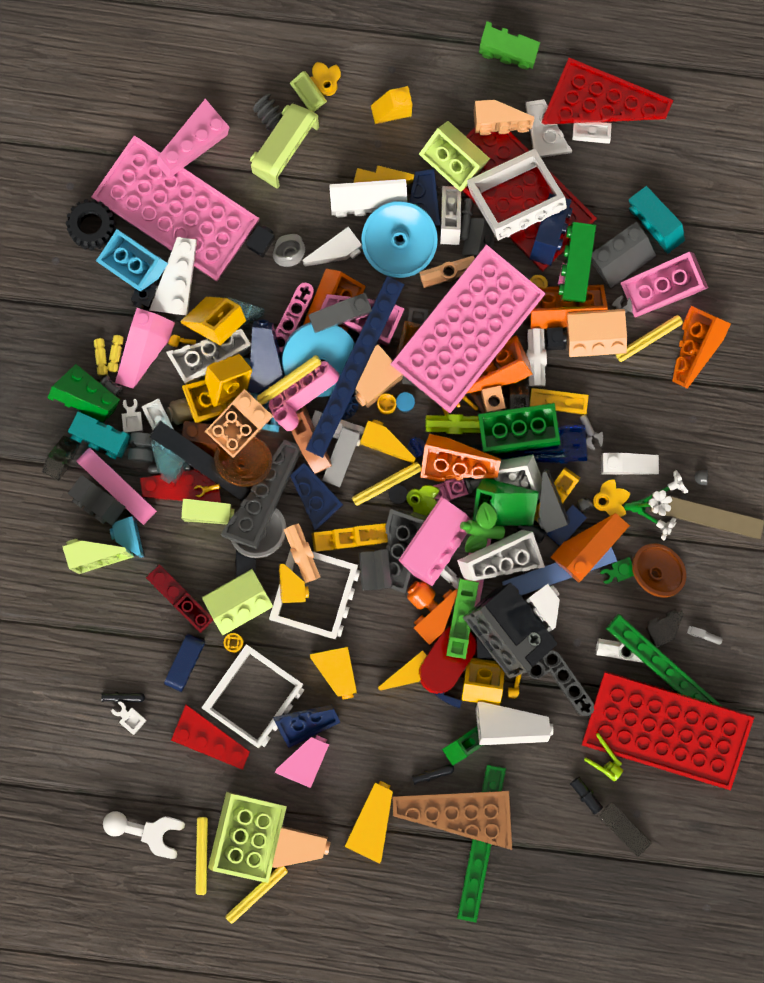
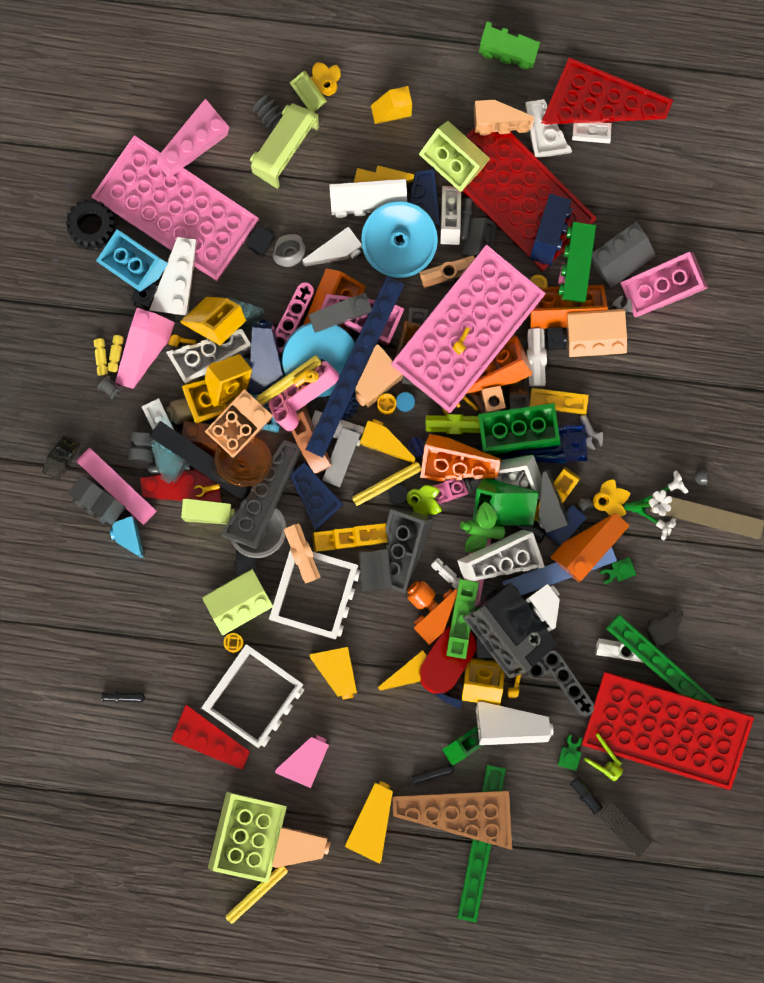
(85, 394): green wedge -> none
(87, 556): yellowish green slope -> none
(99, 435): teal wedge -> none
(130, 719): white plate -> none
(132, 420): white plate -> none
(152, 833): white piece -> none
(179, 598): dark red slope -> none
(184, 662): dark blue beam -> none
(201, 856): light yellow axle -> none
(291, 586): yellow slope -> none
(304, 724): dark blue wing -> none
(306, 376): none -> yellow arm
(435, 542): bright pink slope -> none
(459, 347): none -> yellow hand
(508, 171): white window -> none
(569, 756): none -> green plate
(629, 464): white slope -> none
(650, 337): light yellow axle -> none
(657, 219): teal wedge -> none
(664, 565): dark orange dish -> none
(697, 632): light grey bar -> none
(700, 340): orange wedge -> none

